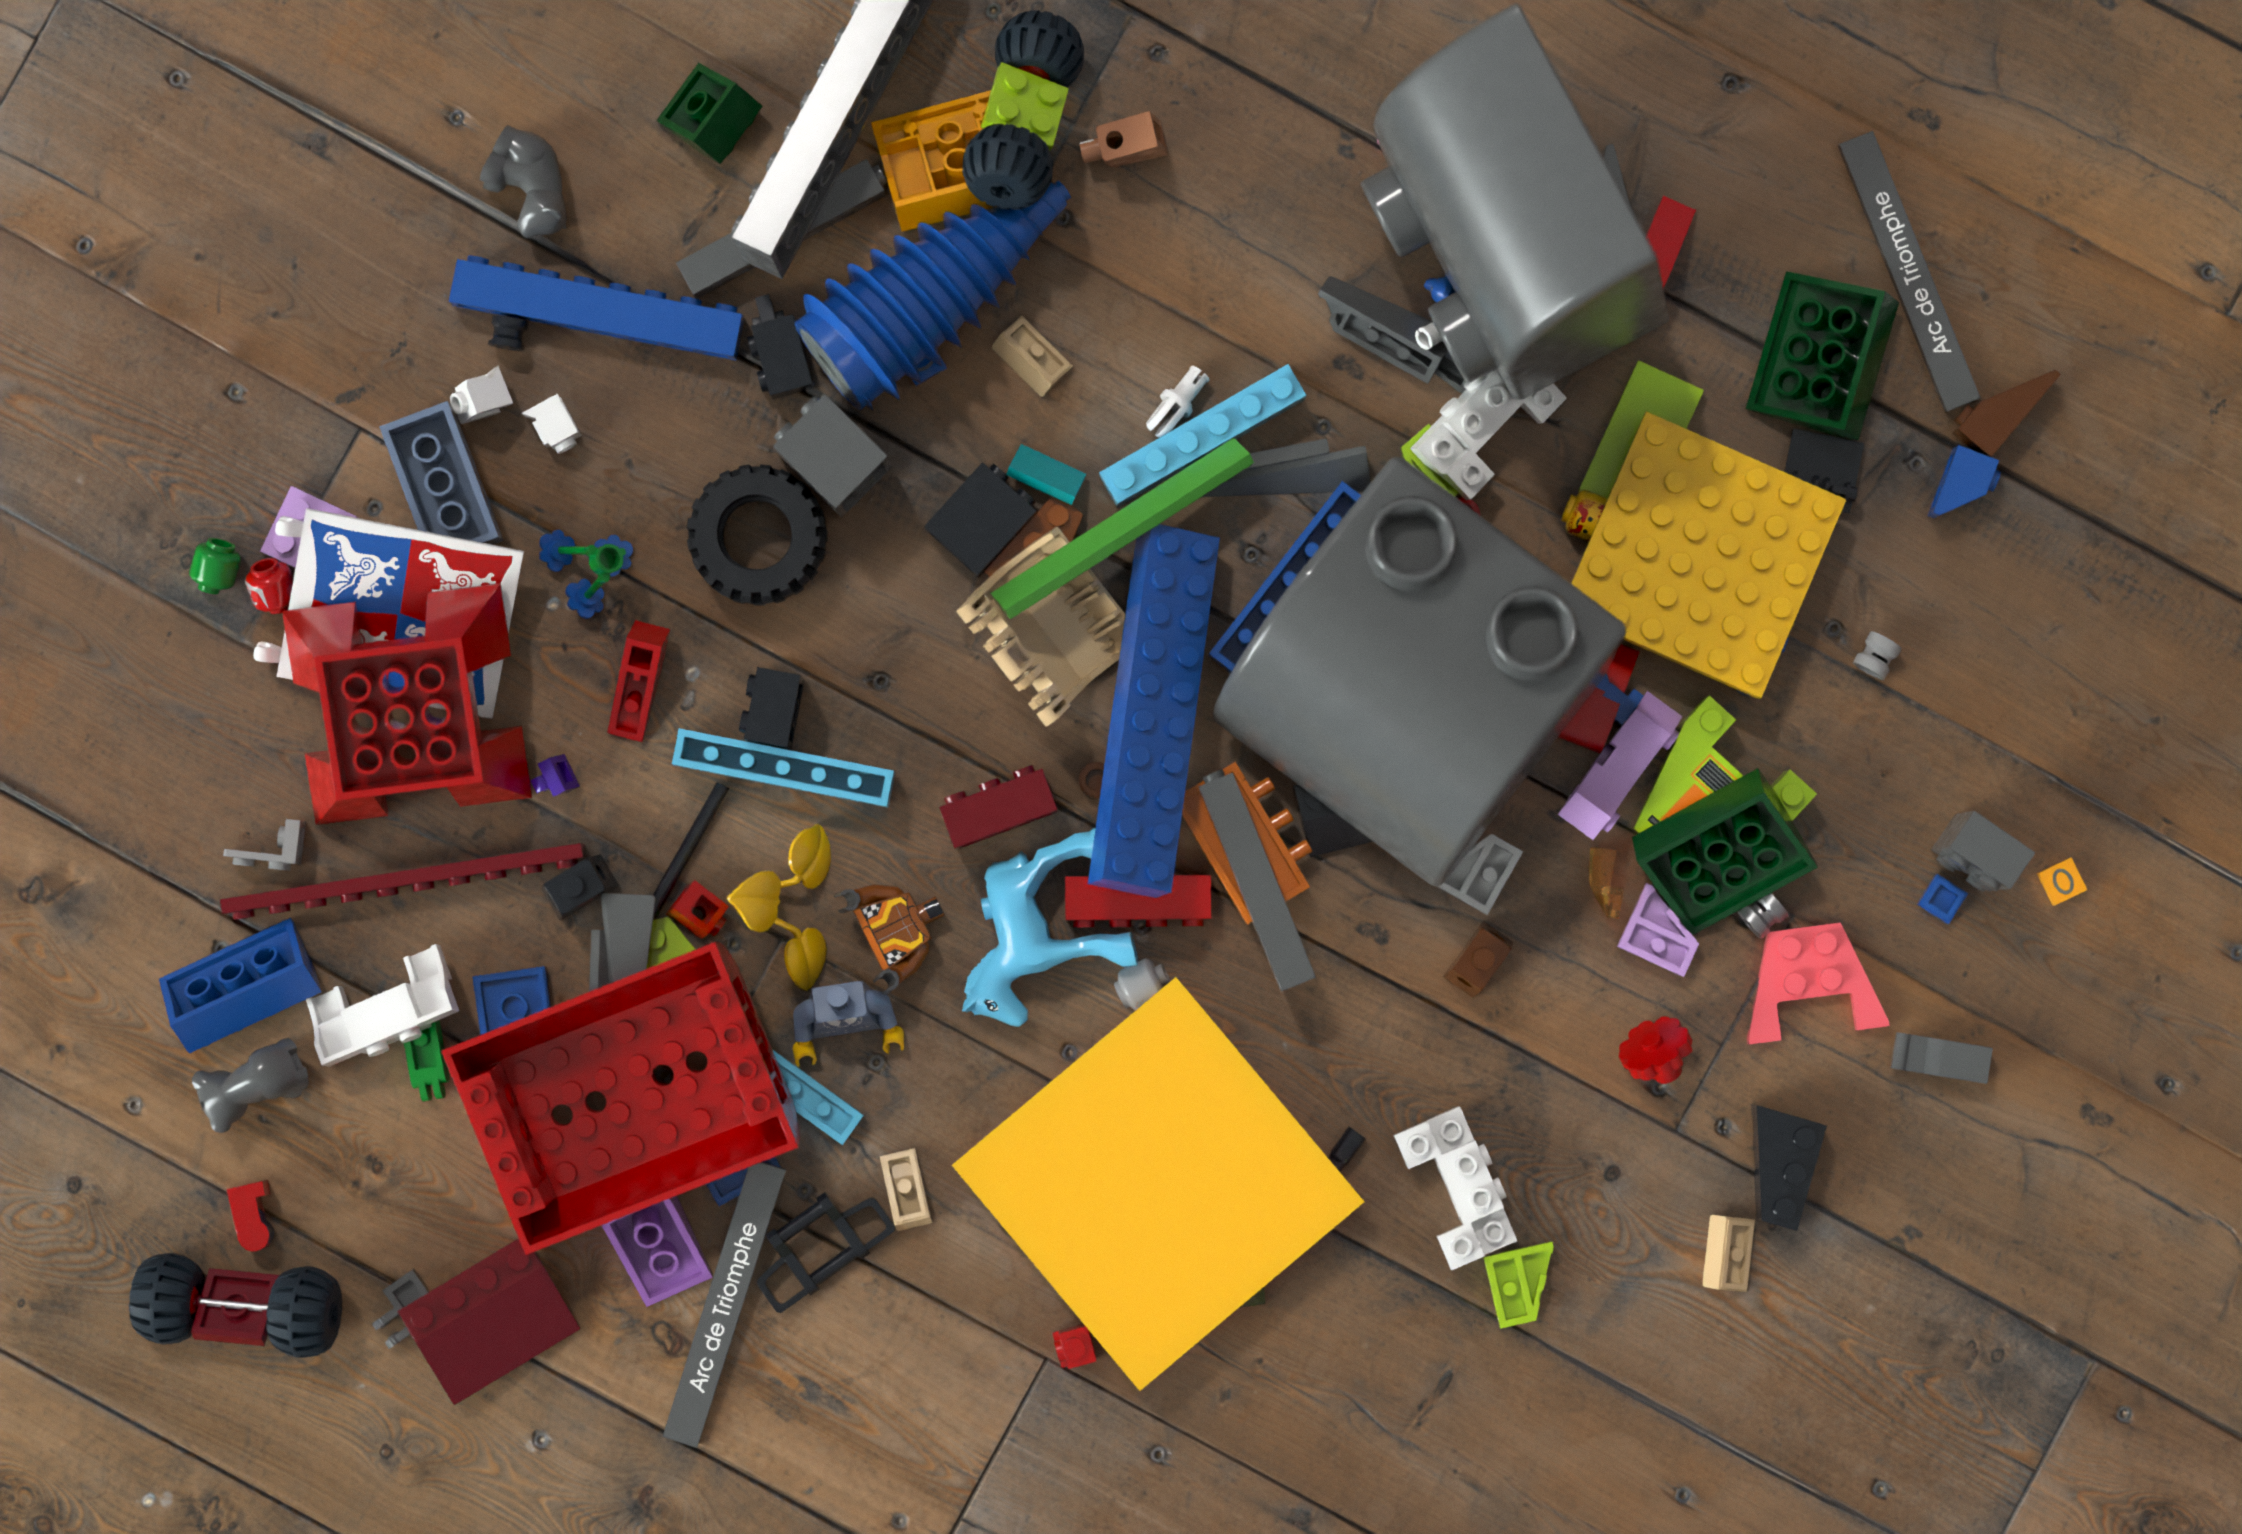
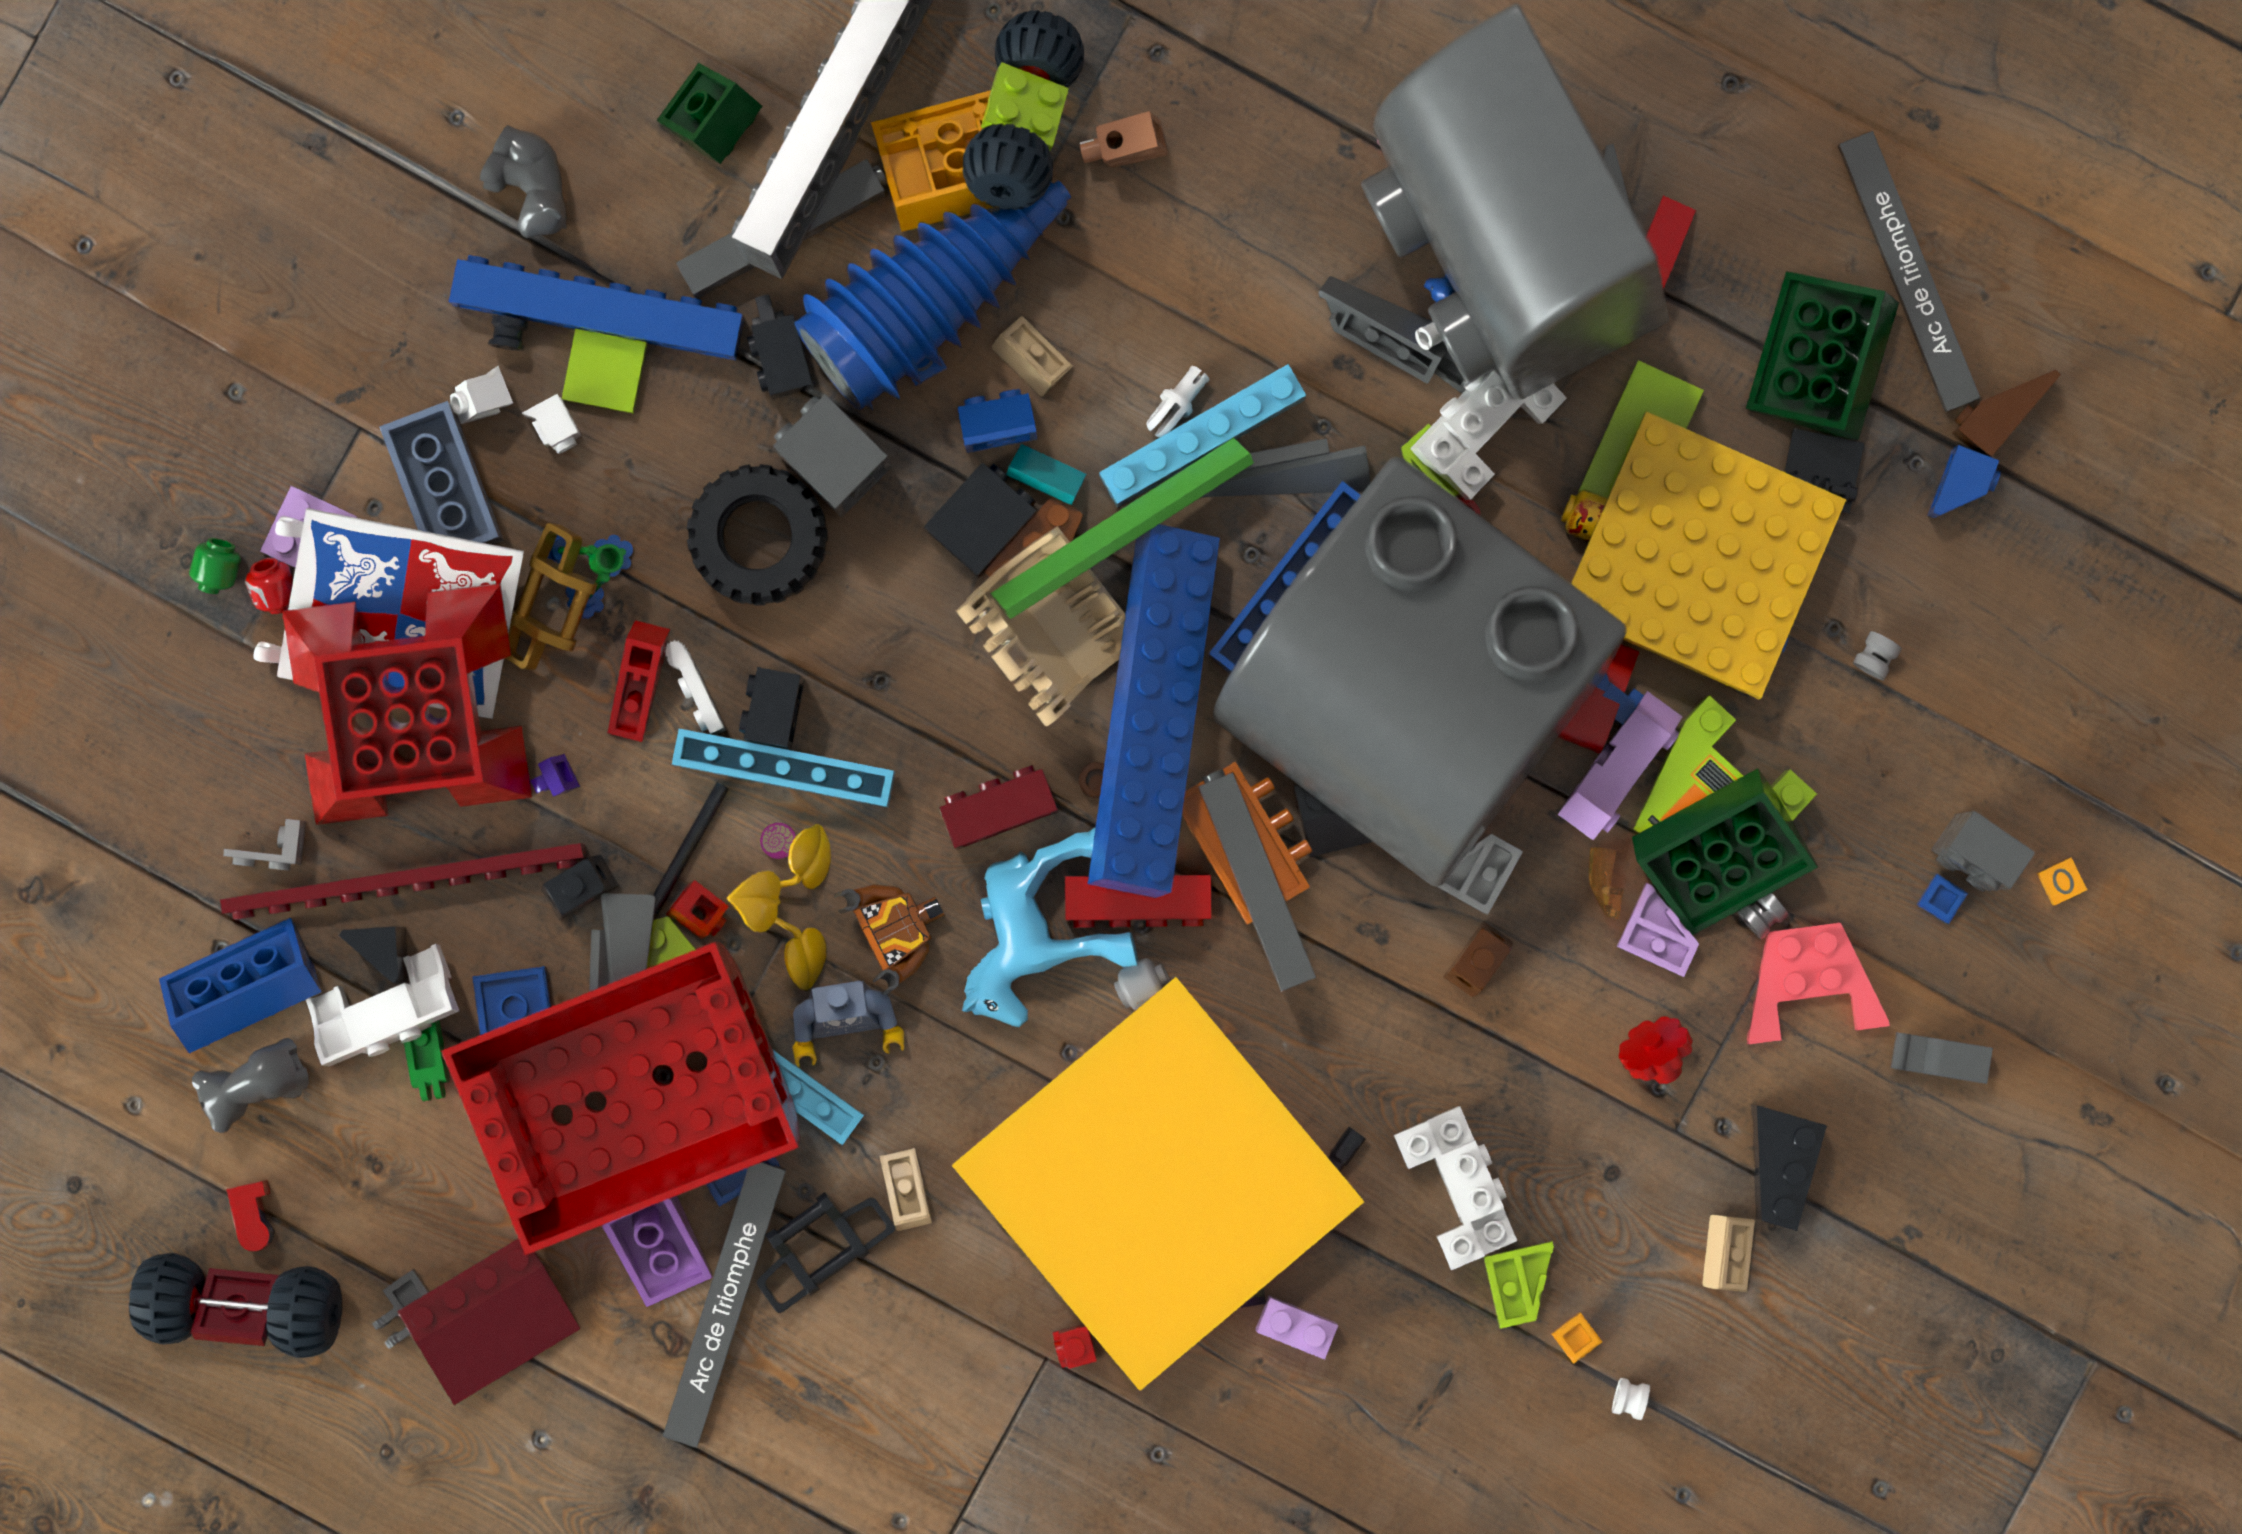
(382, 948): none -> black slope
(562, 574): none -> pearl gold bar
(604, 371): none -> lime tile
(693, 686): none -> white hinge
(777, 840): none -> tile
(997, 421): none -> blue slope
(1296, 1327): none -> lavender brick
(1576, 1337): none -> light orange tile
(1630, 1398): none -> white wheel

